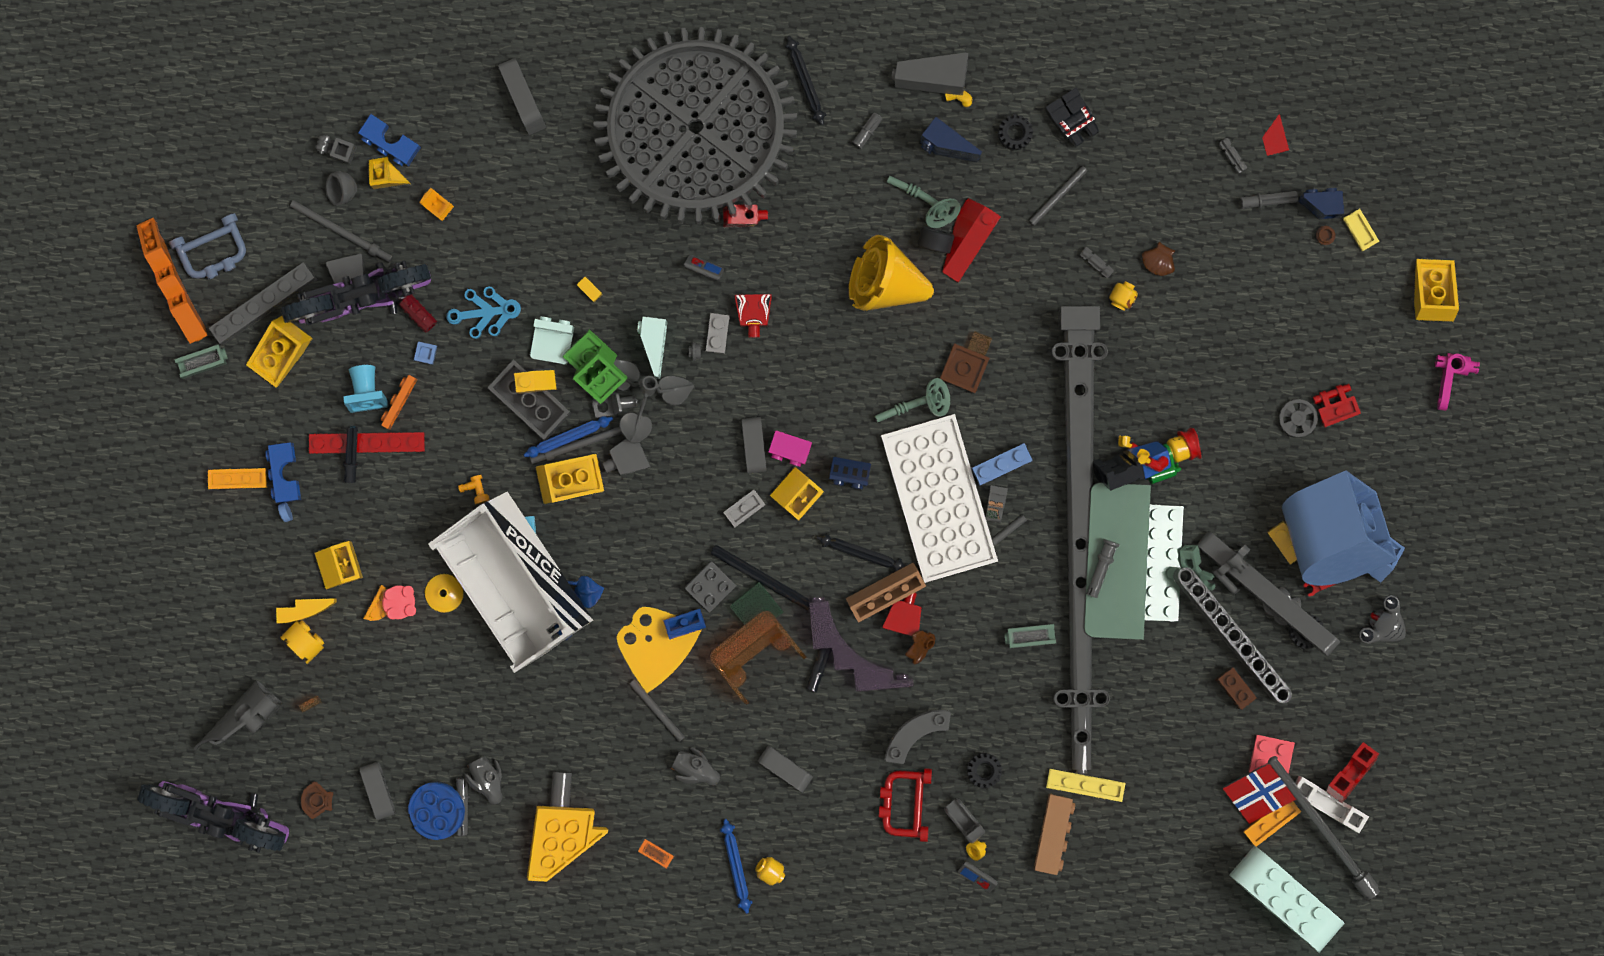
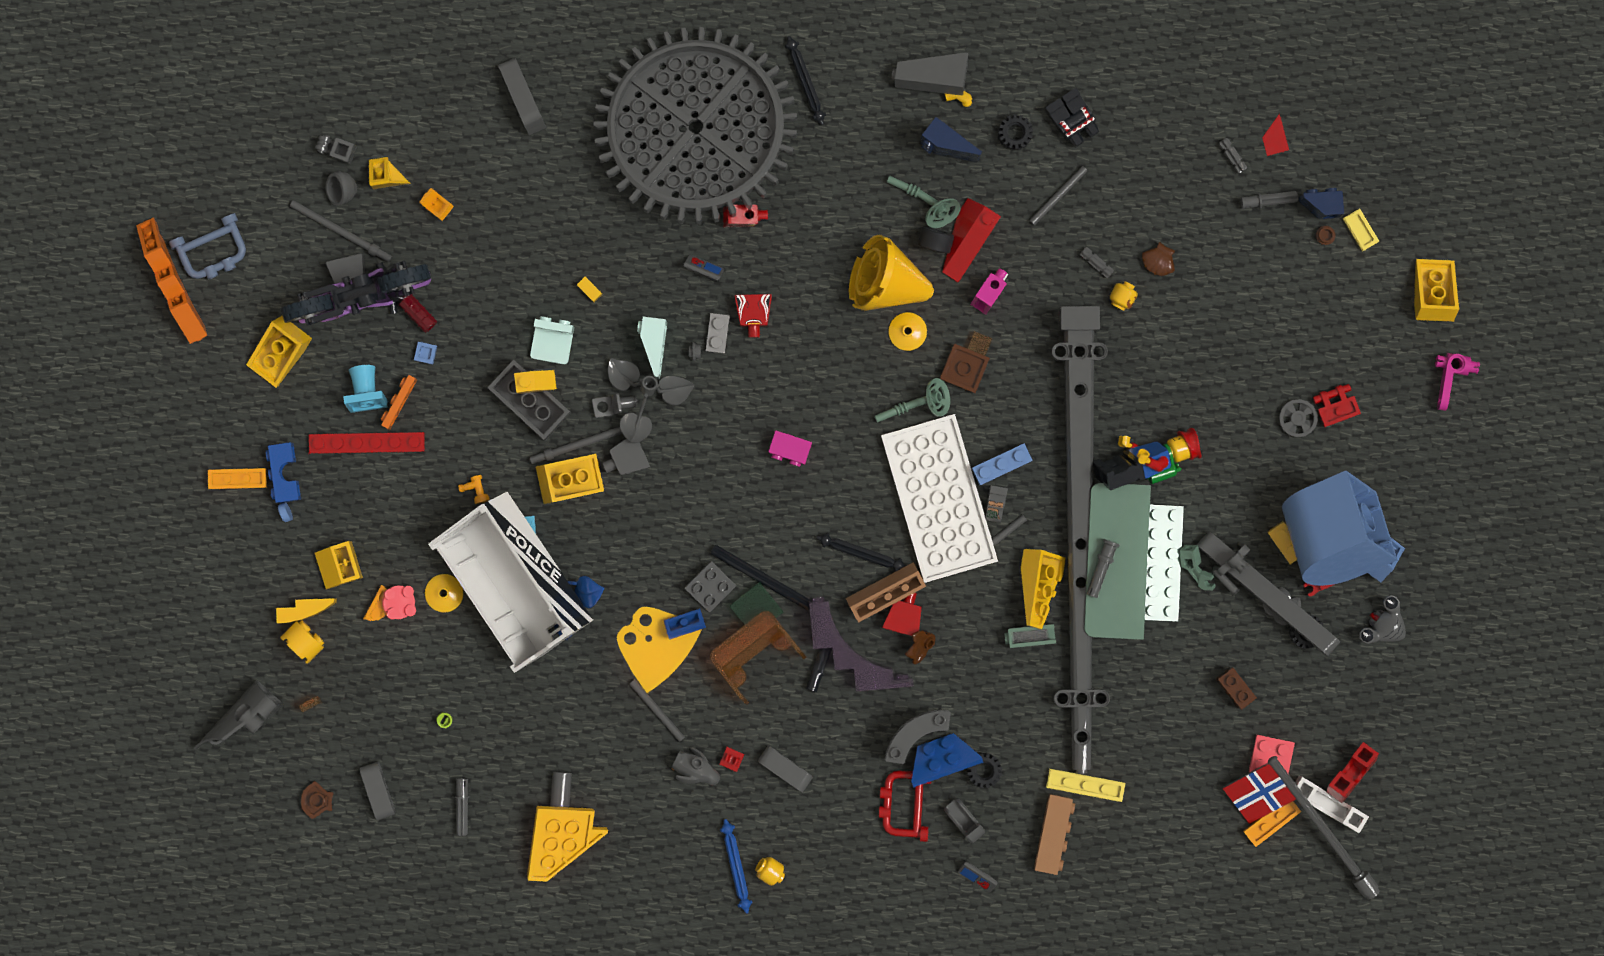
(201, 361): sand green window -> none
(214, 816): piece -> none
(263, 303): dark grey brick -> none
(351, 455): black axle -> none
(402, 151): blue arch -> none
(436, 810): blue tile -> none
(447, 722): none -> lime hinge
(486, 312): dark azure plant -> none
(486, 779): dark grey animal -> none
(568, 437): blue wheel -> none
(595, 366): bright green bracket -> none
(655, 853): orange sticker -> none
(731, 759): none -> red tile
(744, 508): light grey plate -> none
(754, 445): dark grey beam -> none
(797, 493): yellow slope -> none
(849, 472): dark blue slope -> none
(867, 130): dark grey axle -> none
(905, 341): none -> yellow dish
(942, 758): none -> blue wing
(976, 850): yellow tile -> none
(987, 295): none -> dark pink torso
(1039, 578): none -> yellow wedge
(1240, 640): dark grey beam -> none
(1286, 899): light aqua brick -> none

